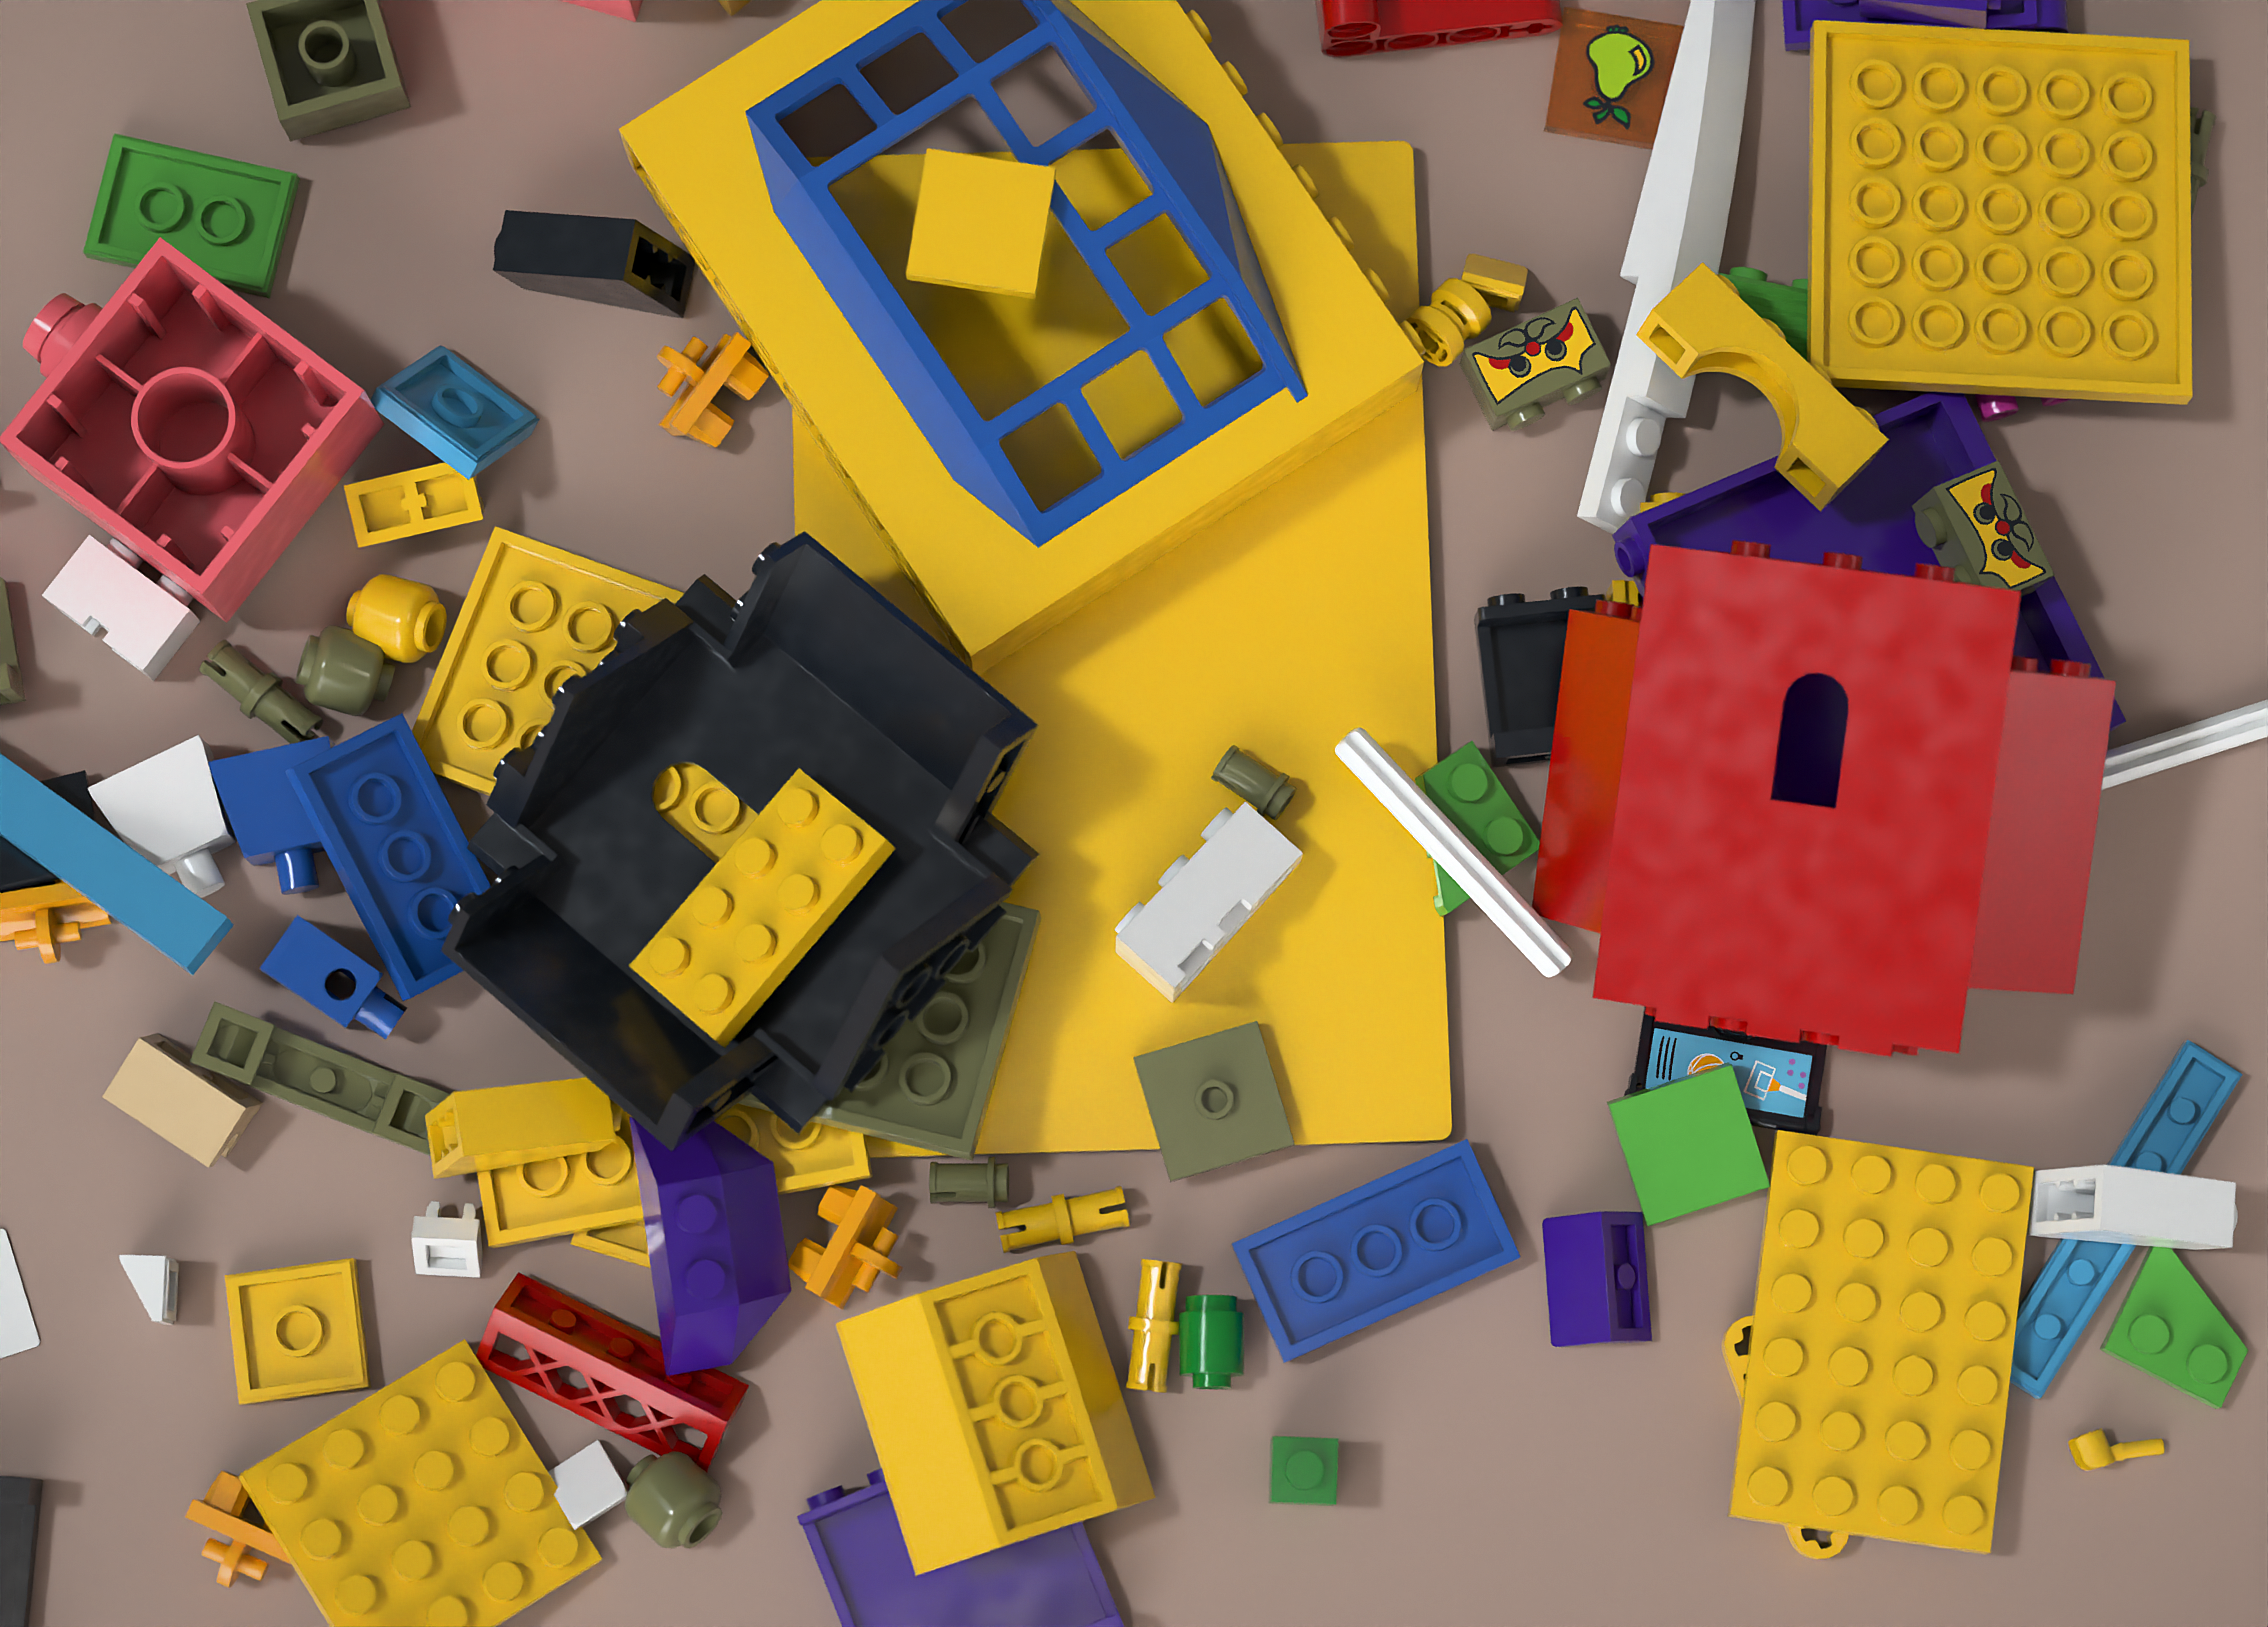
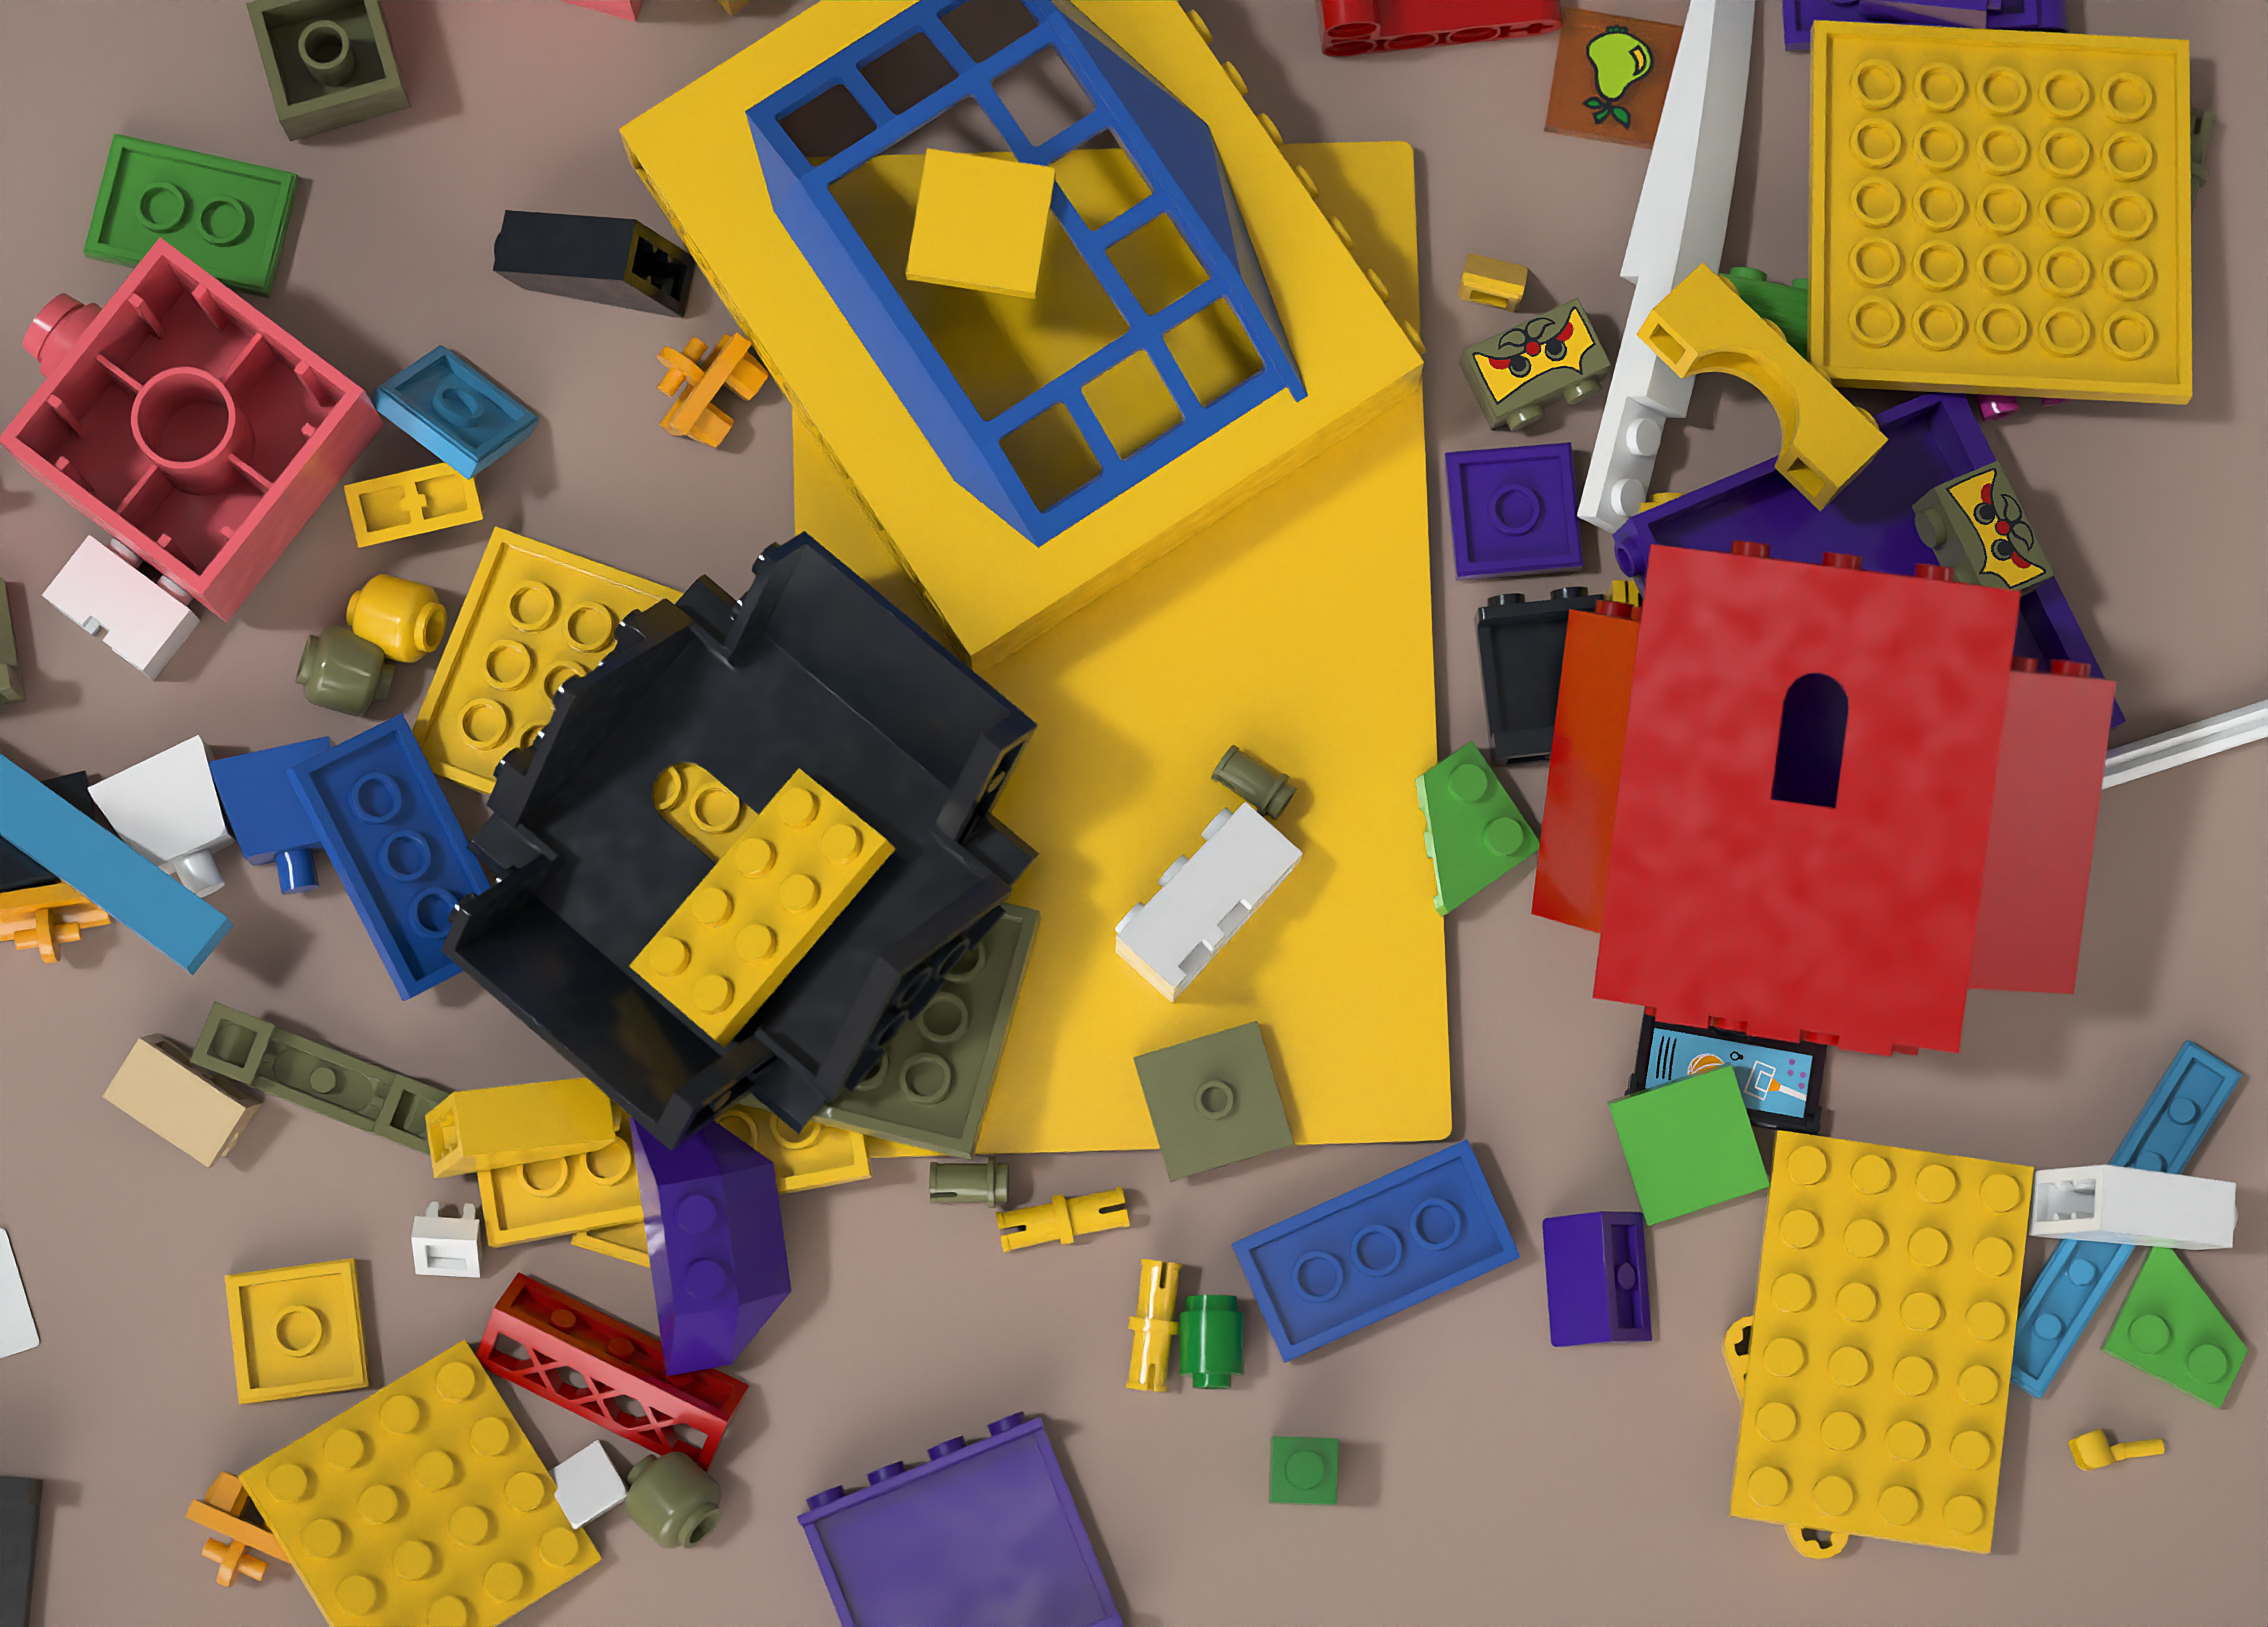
(155, 1283): white slope -> none
(260, 694): olive pin -> none
(305, 961): blue torso -> none
(855, 1250): light orange hips -> none
(994, 1410): yellow slope -> none
(1452, 317): yellow wheel -> none
(1454, 852): white axle -> none
(1513, 511): none -> dark purple plate

